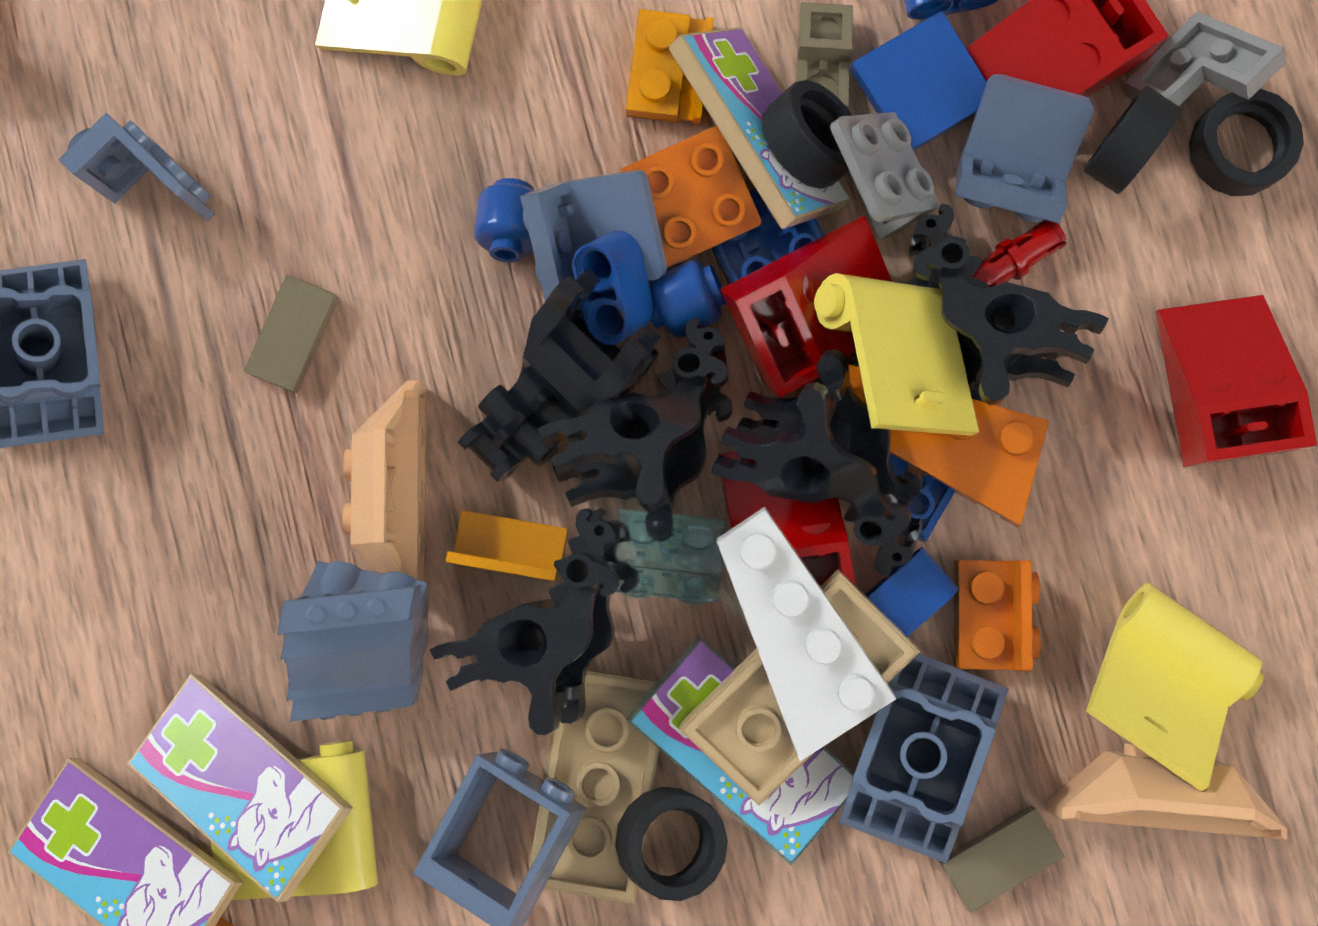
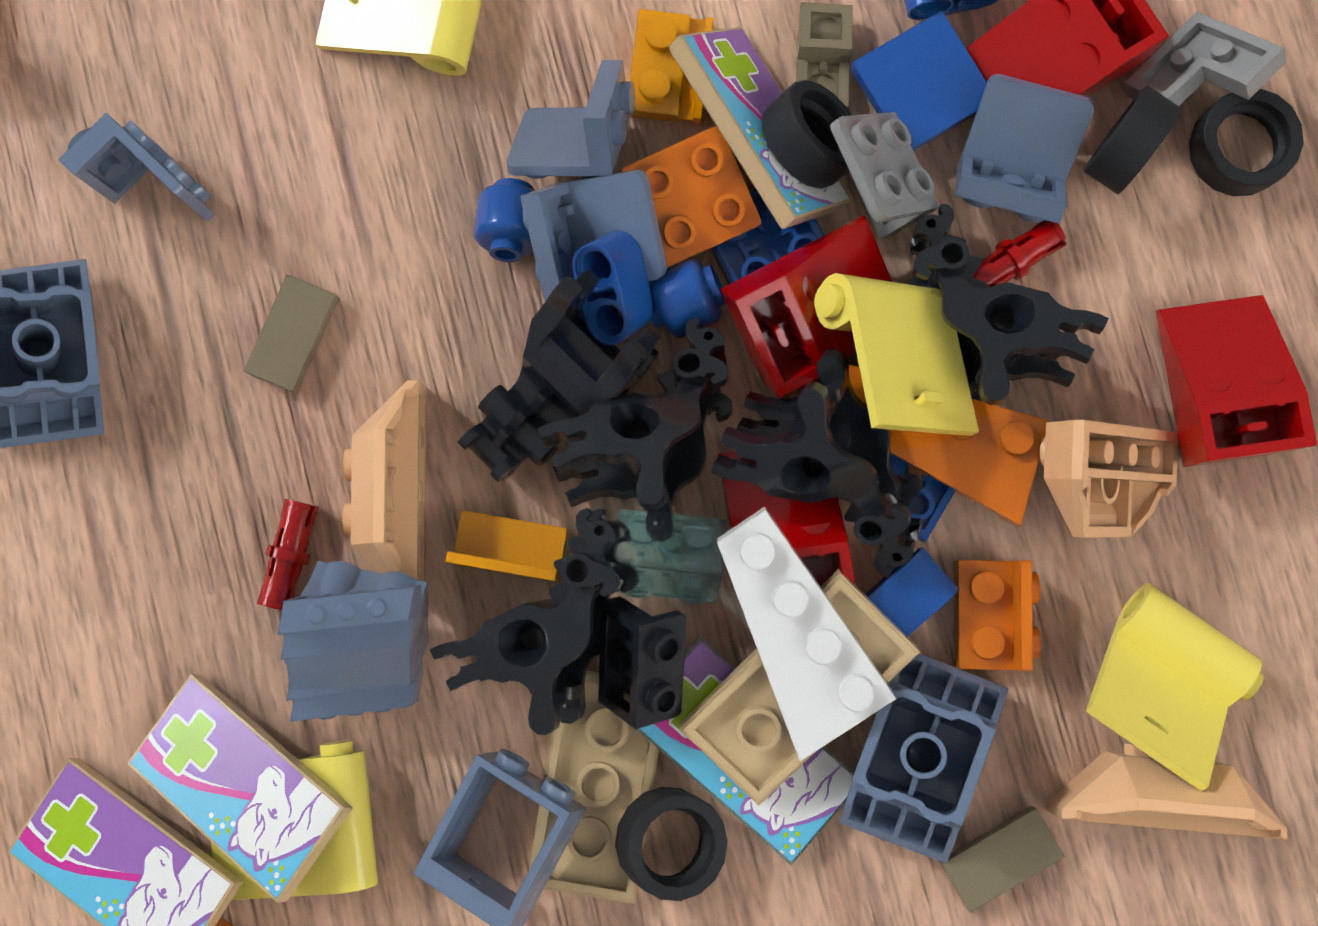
(287, 553): none -> red pin
(577, 138): none -> sand blue bracket
(641, 663): none -> black bracket
(1107, 474): none -> light nougat wedge

